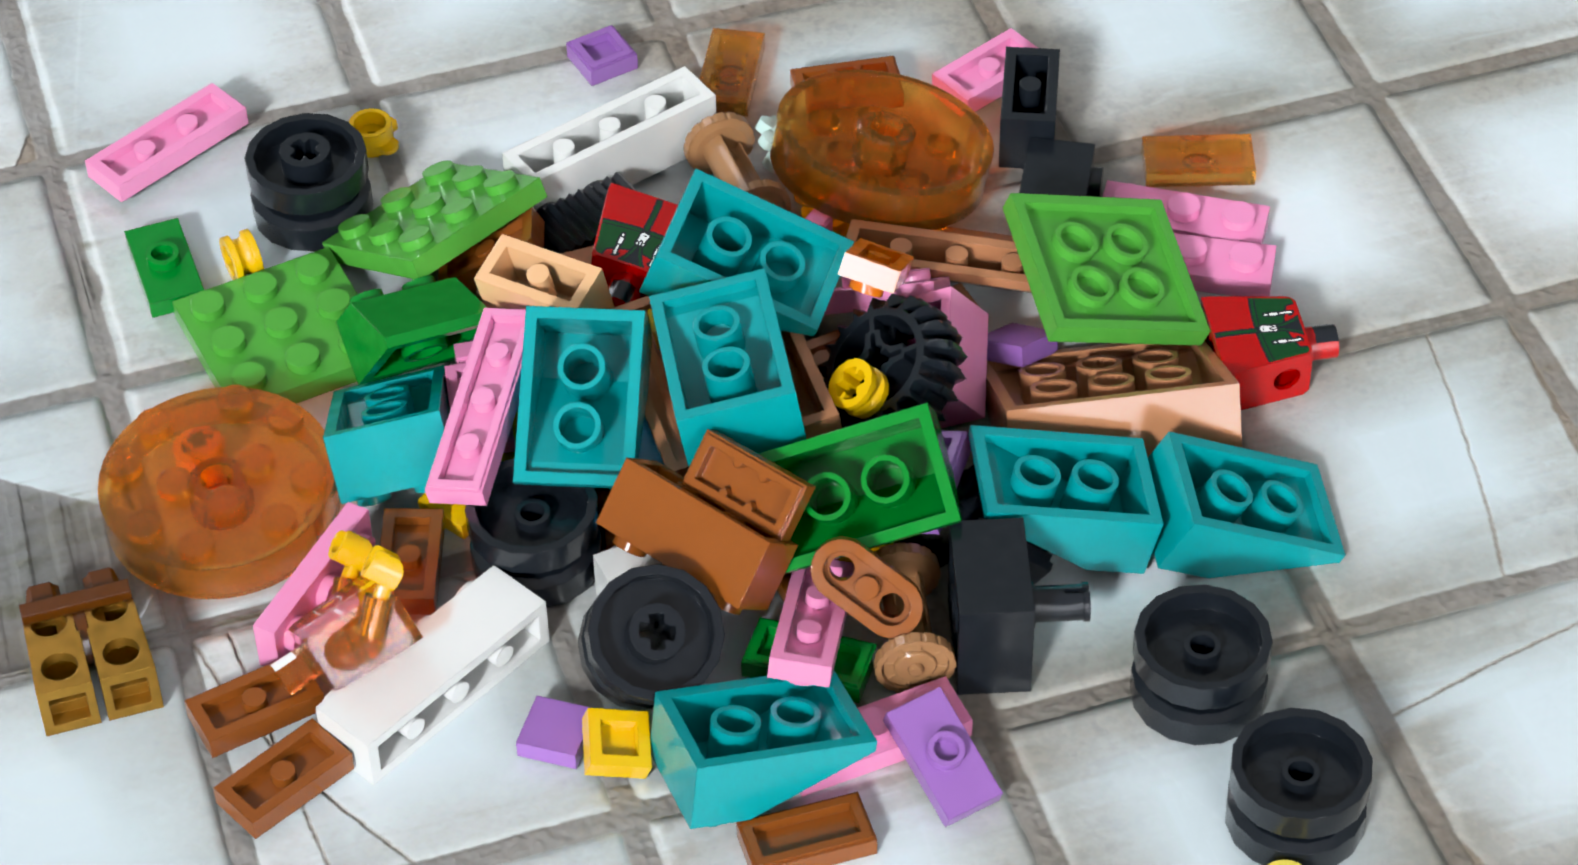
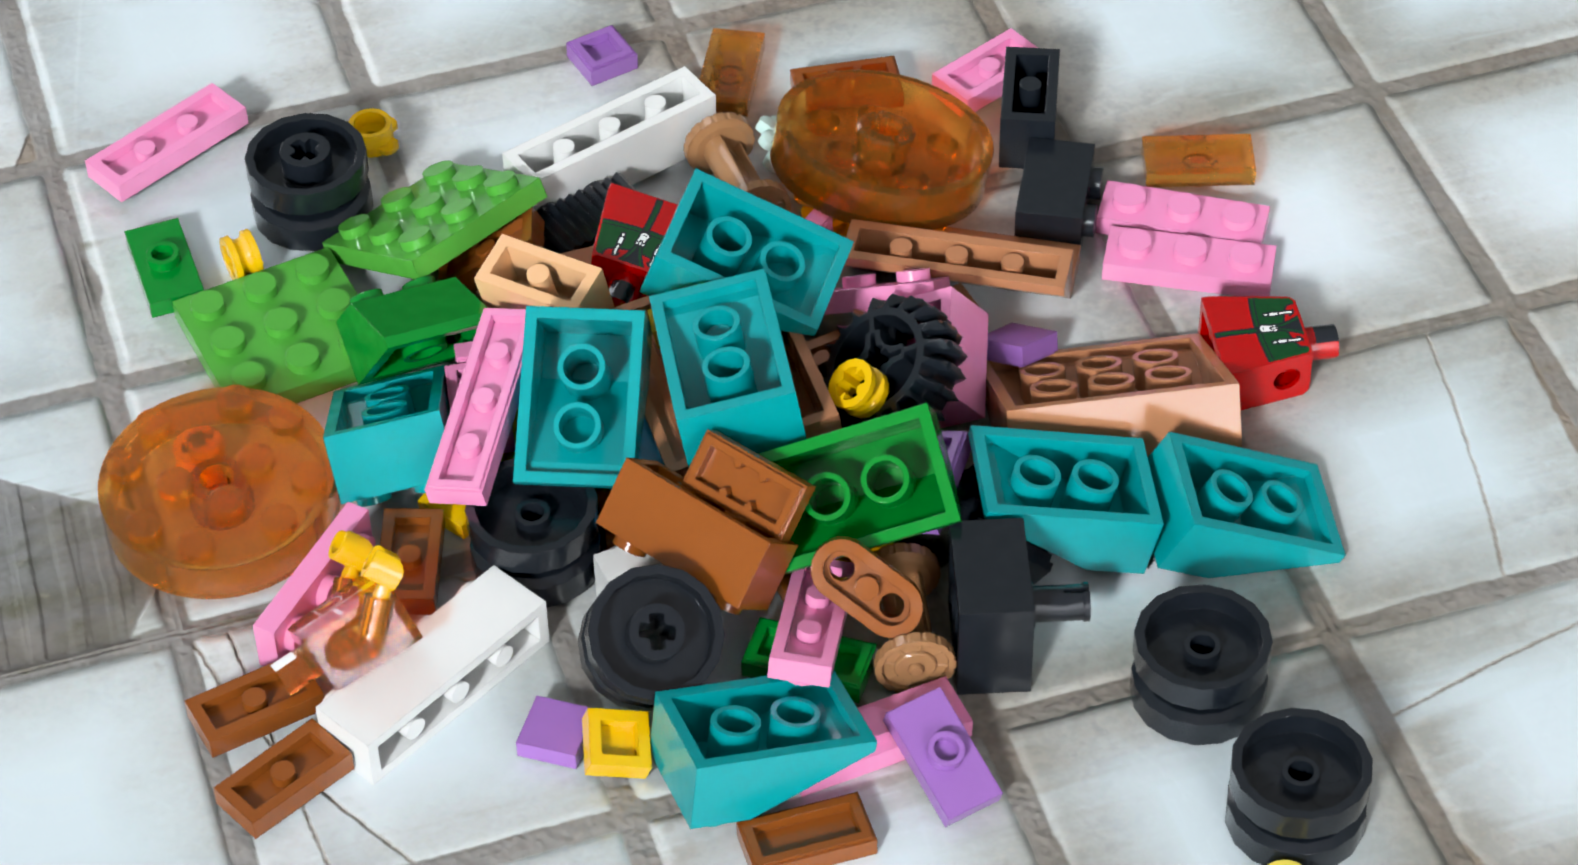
(83, 629): pearl gold hips -> none
(875, 268): plate -> none
(1105, 270): bright green plate -> none

